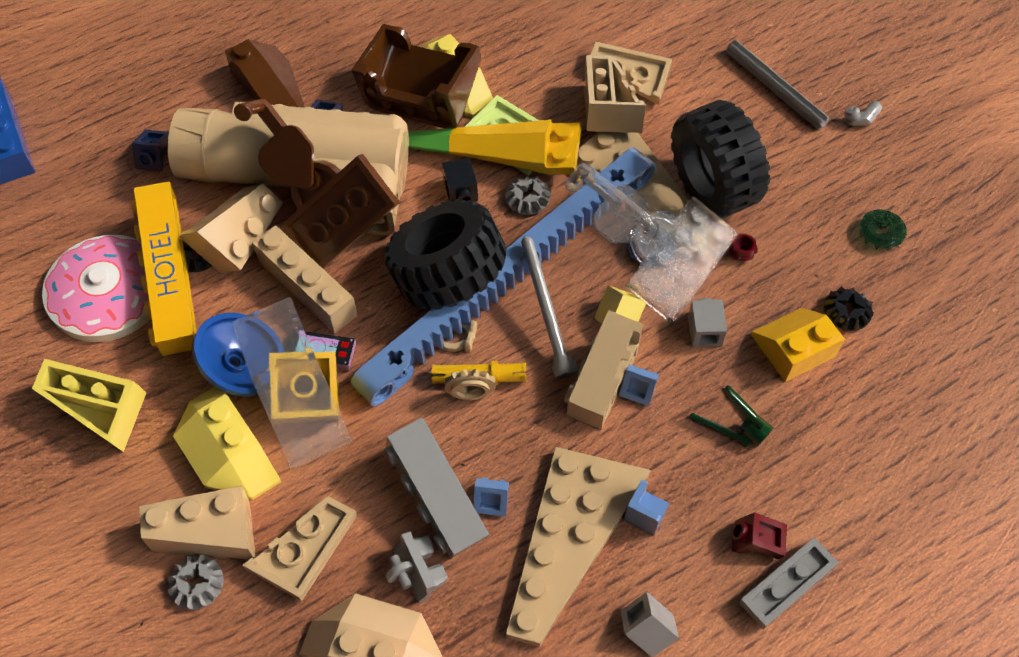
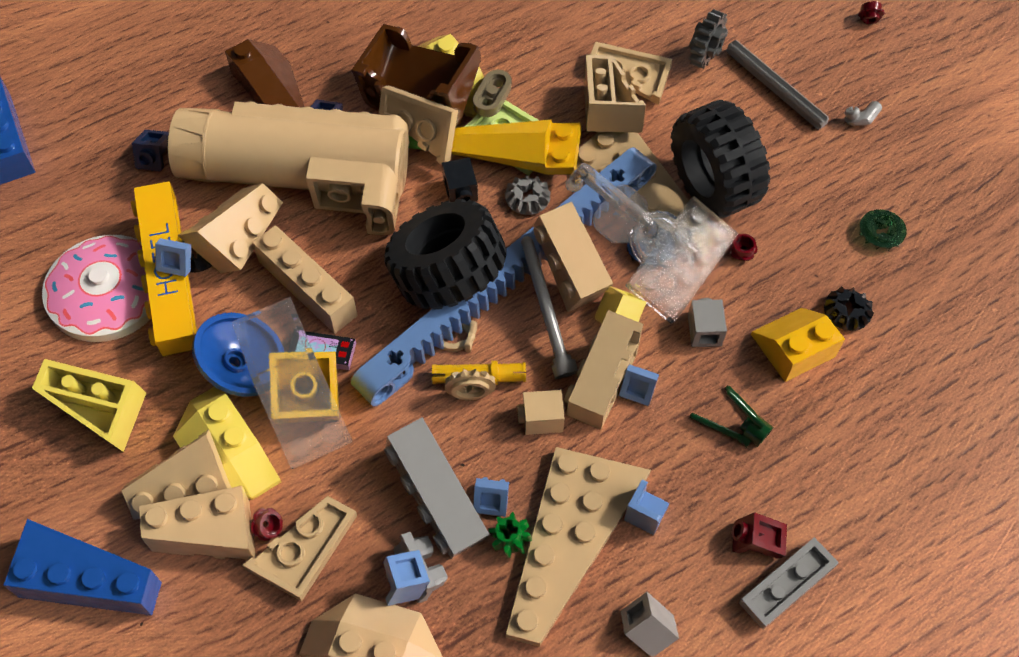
(72, 572): none -> blue wedge
(173, 257): none -> medium blue tile
(186, 473): none -> tan wing
(204, 592): light grey gear -> none
(273, 524): none -> dark red plate
(331, 202): reddish brown plate -> none
(406, 577): none -> medium blue panel
(426, 120): none -> tan wing
(489, 98): none -> dark tan plate
(516, 540): none -> green gear
(541, 412): none -> tan brick
(571, 256): none -> tan wedge
(708, 38): none -> dark grey gear
(871, 12): none -> dark red plate

